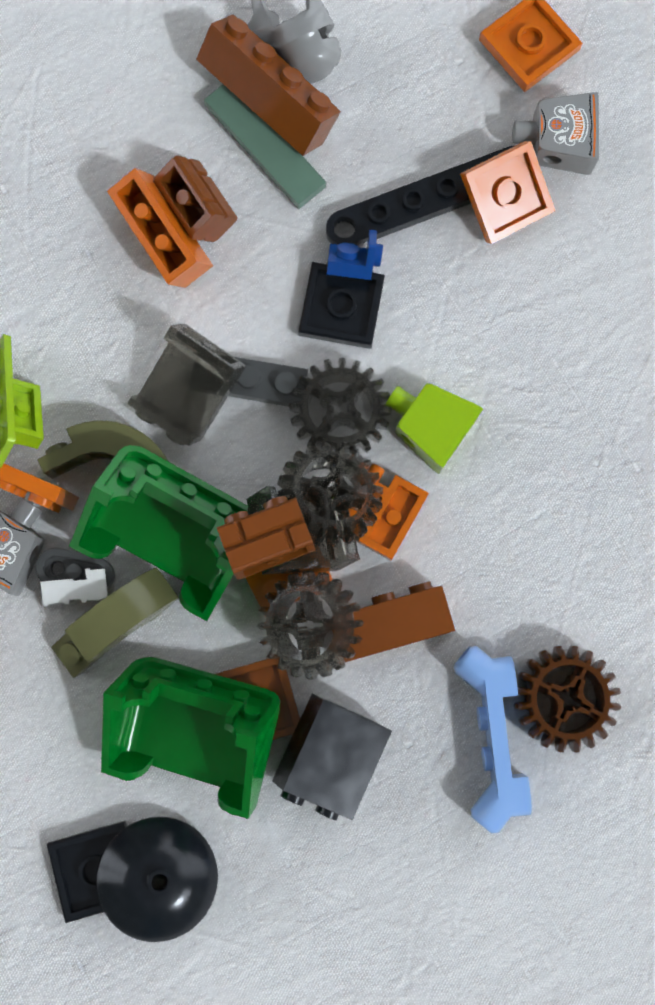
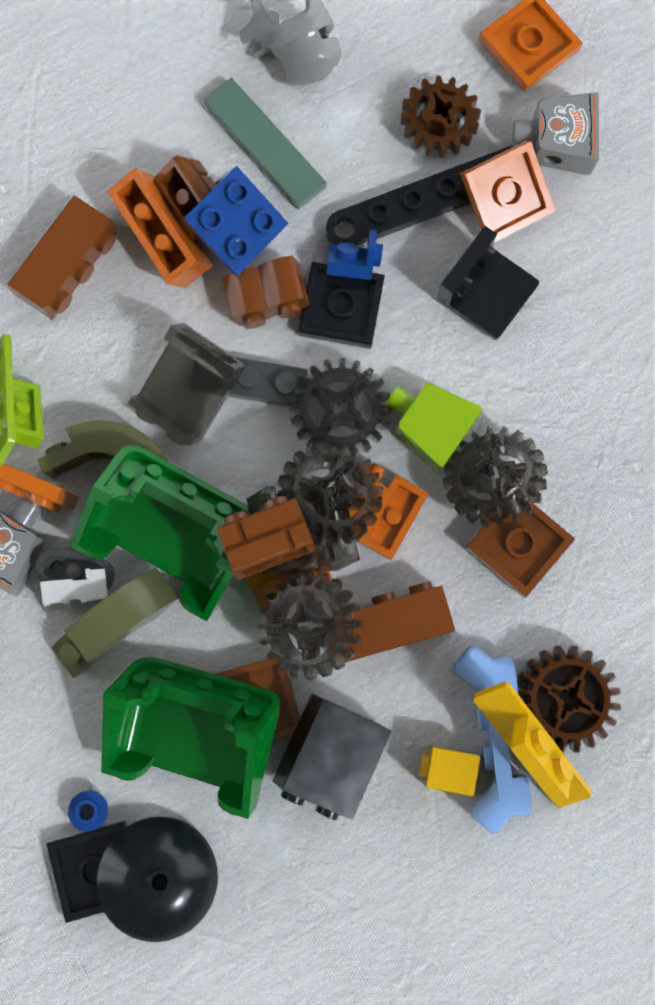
(63, 258): none -> dark orange brick
(100, 807): none -> blue plate
(235, 220): none -> blue bracket
(265, 292): none -> dark orange brick
(267, 84): dark orange brick -> none
(436, 130): none -> reddish brown gear
(449, 770): none -> yellow brick
(465, 476): none -> clear smoke gear
(486, 286): none -> black bracket
(521, 551): none -> dark orange plate
(532, 744): none -> yellow bracket

